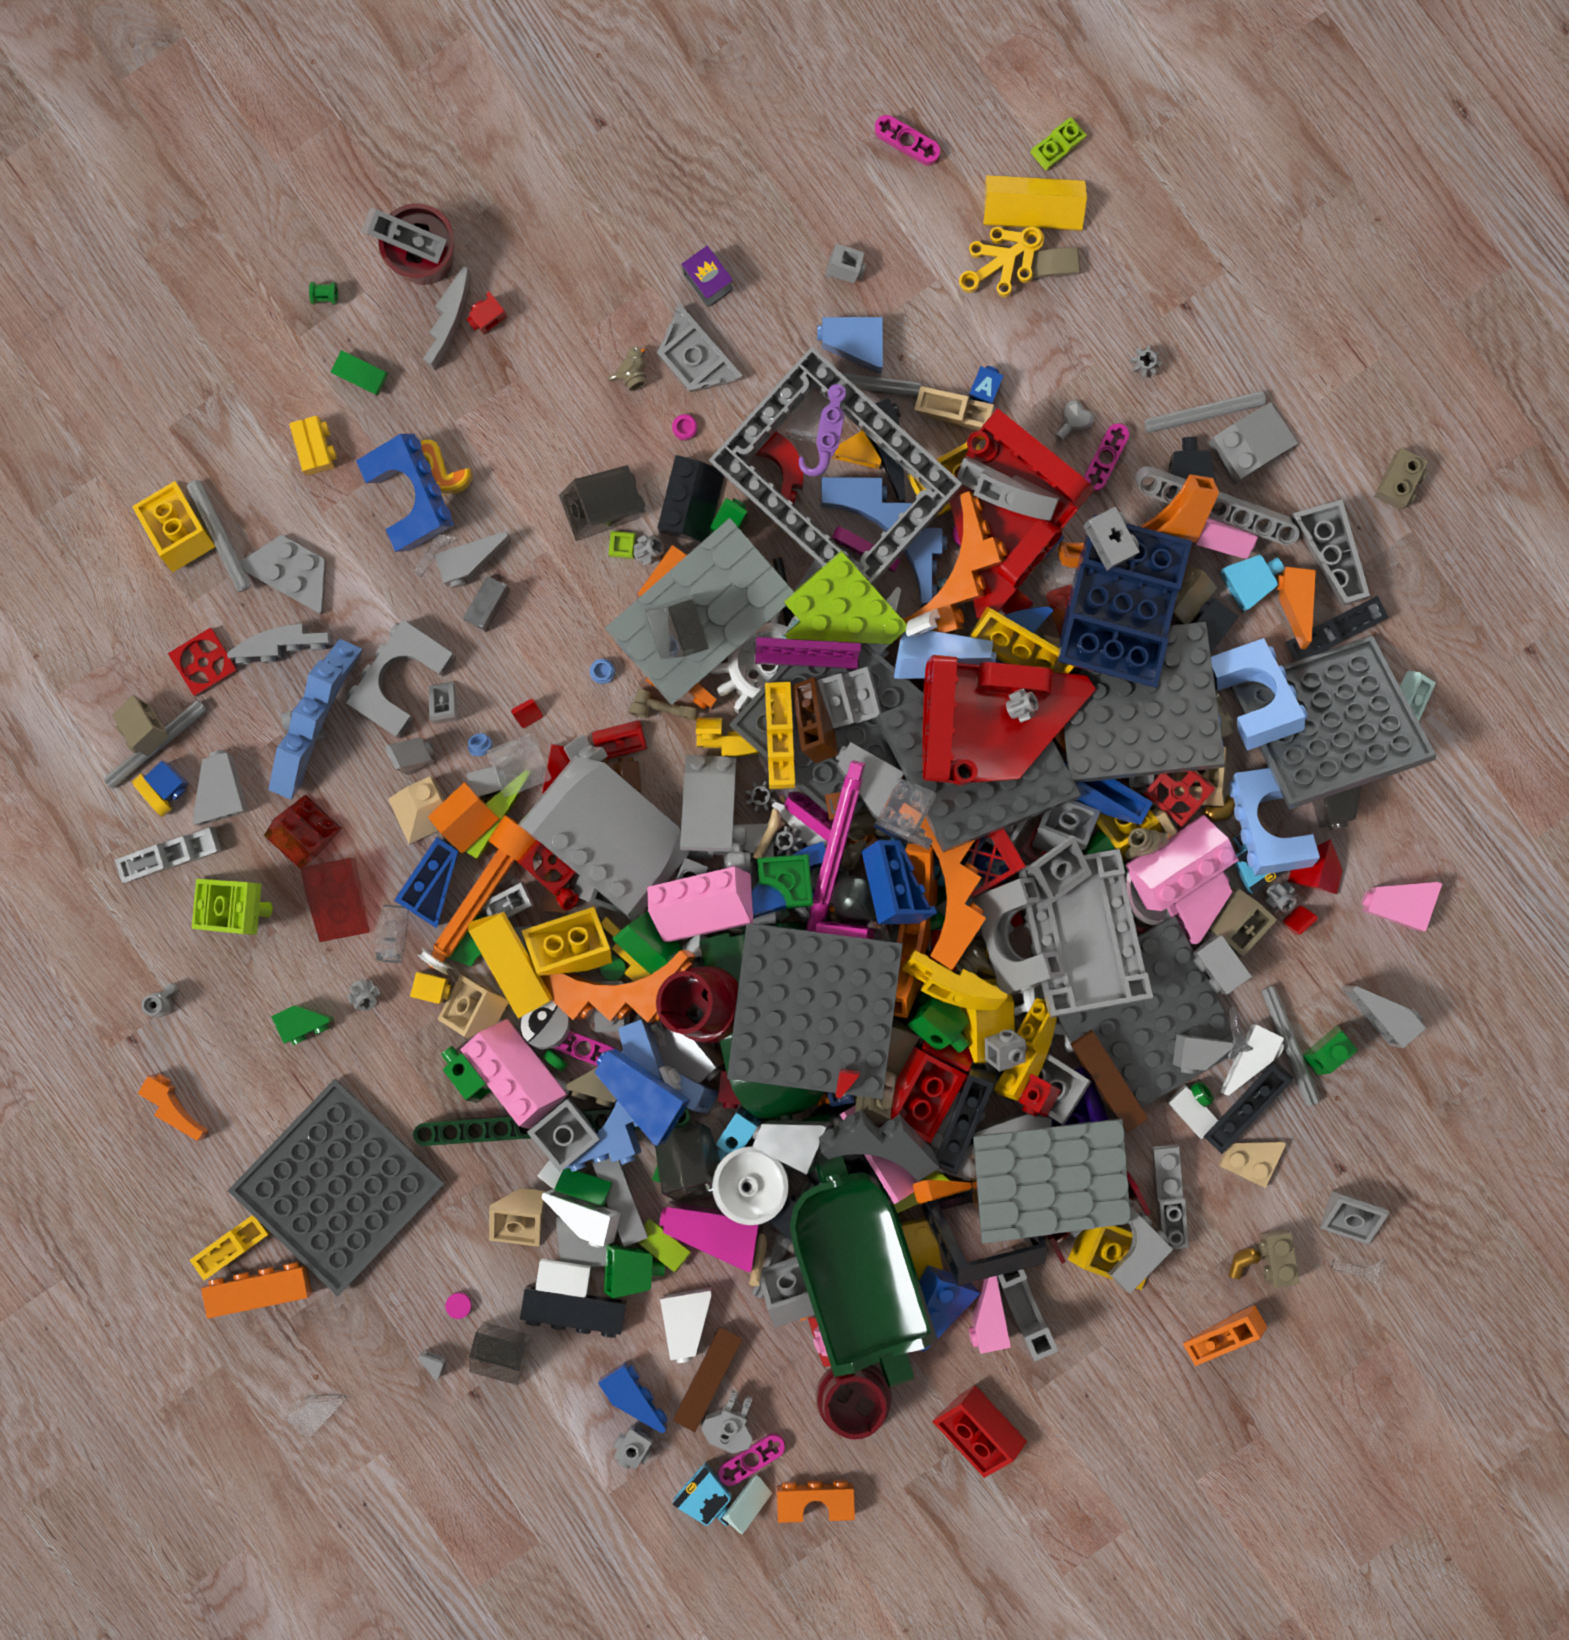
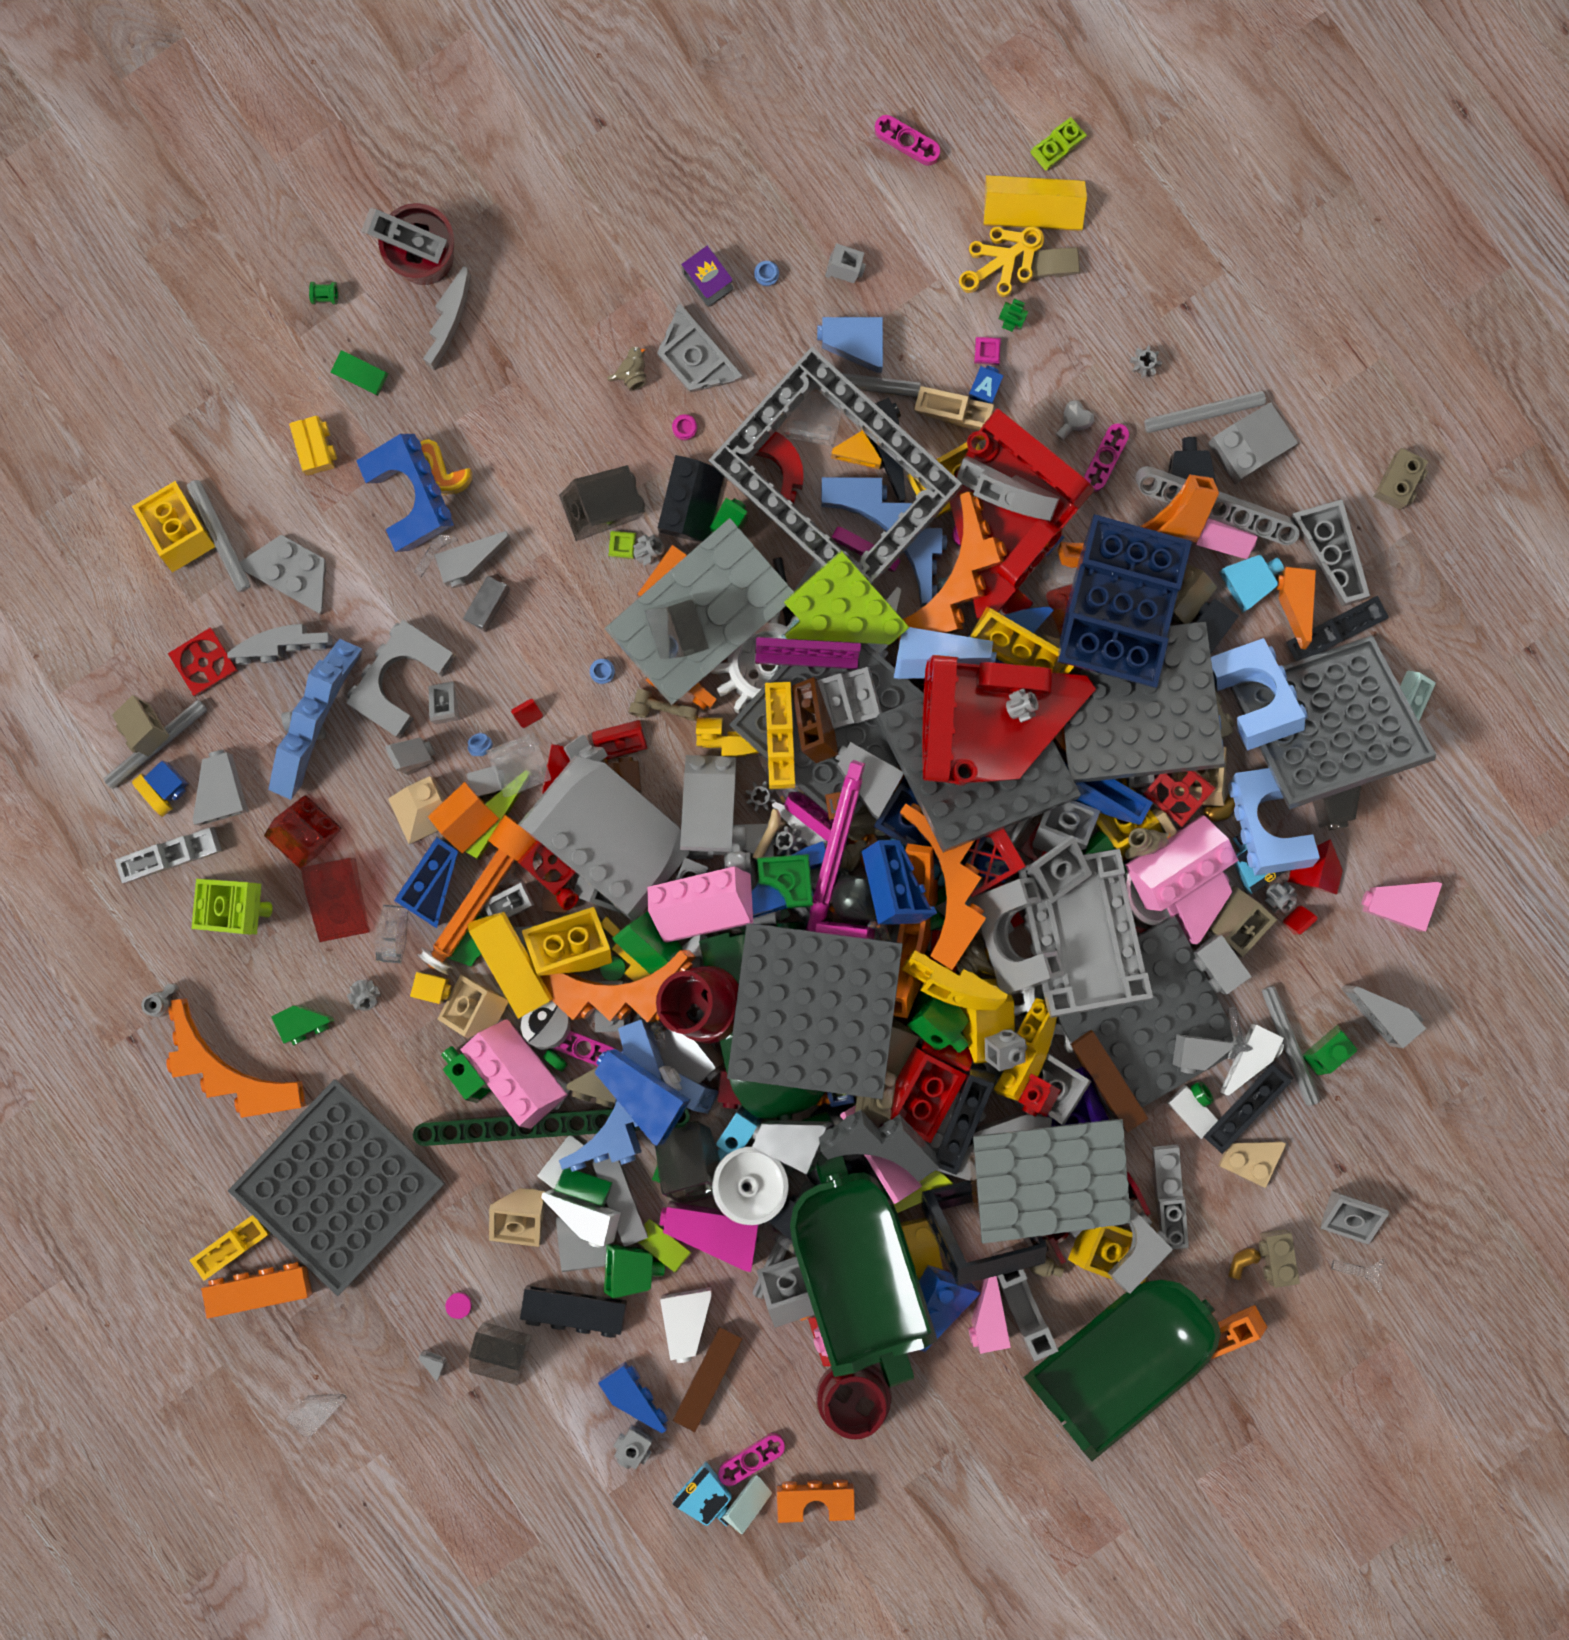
(160, 1092): orange slope -> none
(219, 1078): none -> orange arch
(486, 314): red brick -> none
(563, 1278): white slope -> none
(564, 1134): light grey slope -> none
(731, 1424): light grey hinge -> none
(760, 1251): tan piece -> none
(766, 273): none -> medium blue plate
(828, 432): medium lavender piece -> none
(845, 1081): red slope -> none
(906, 812): clear bracket -> none
(922, 623): white slope -> none
(935, 1189): orange slope -> none
(980, 1432): red slope -> none
(987, 351): none -> dark pink tile
(1013, 315): none -> green gear
(1048, 1268): none -> dark tan cylinder
(1112, 551): light grey brick -> none
(1126, 1362): none -> dark green panel

